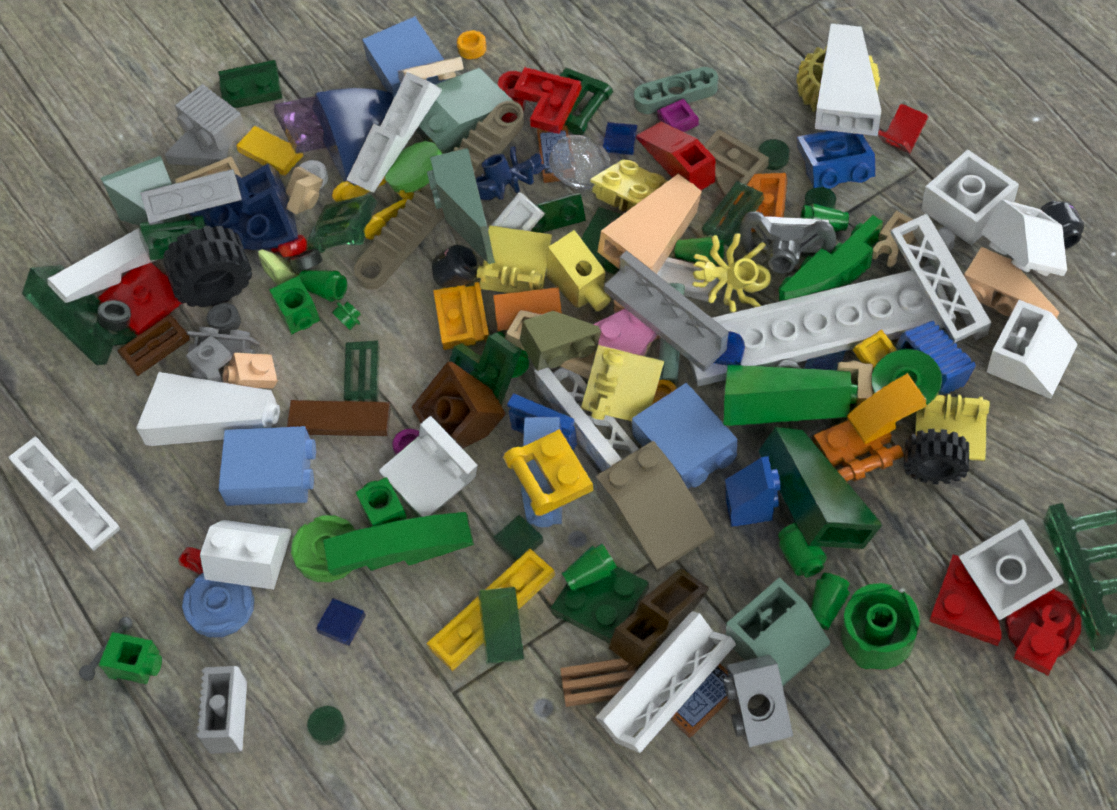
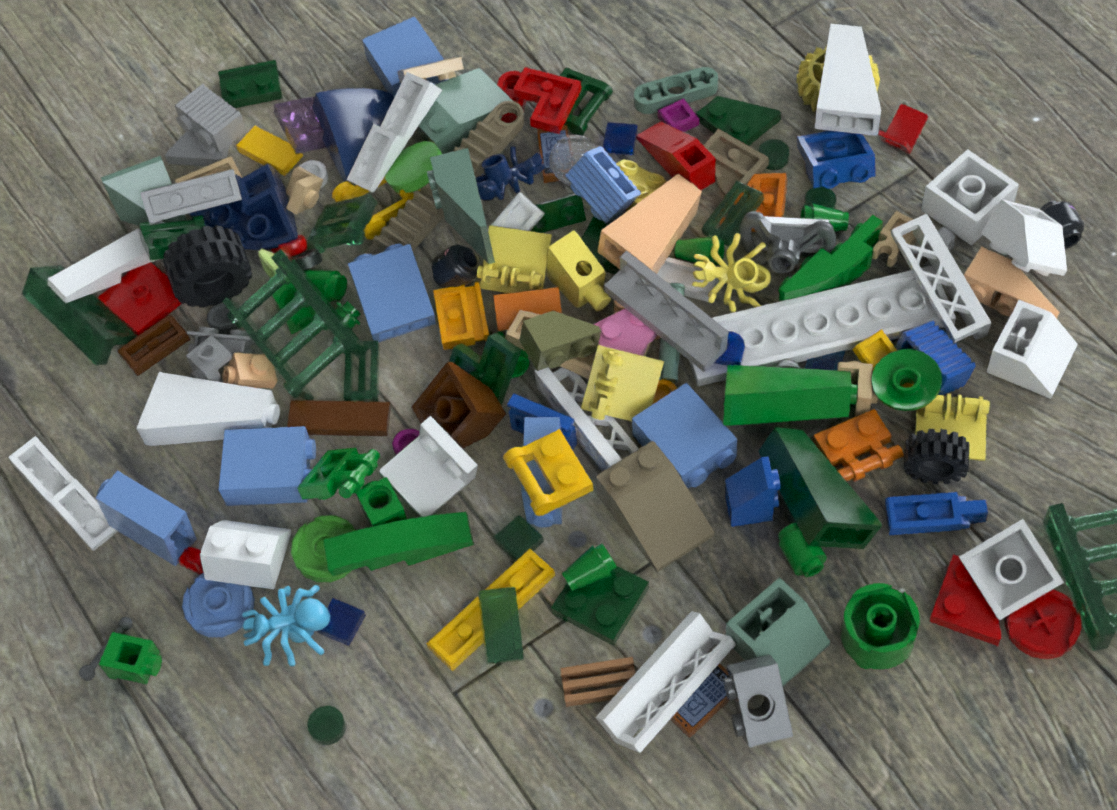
(114, 315): pearl dark grey tile -> none
(145, 517): none -> medium blue brick
(222, 709): light grey brick -> none
(295, 622): none -> medium azure animal
(324, 319): none -> clear green fence
(339, 470): none -> green plate
(391, 292): none -> medium blue brick
(471, 44): light orange tile -> none
(602, 185): none -> medium blue brick
(657, 617): dark brown slope -> none
(738, 118): none -> dark green wing
(829, 598): green cone -> none
(885, 407): light orange slope -> none
(932, 513): none -> blue hinge
(1042, 644): red plate -> none

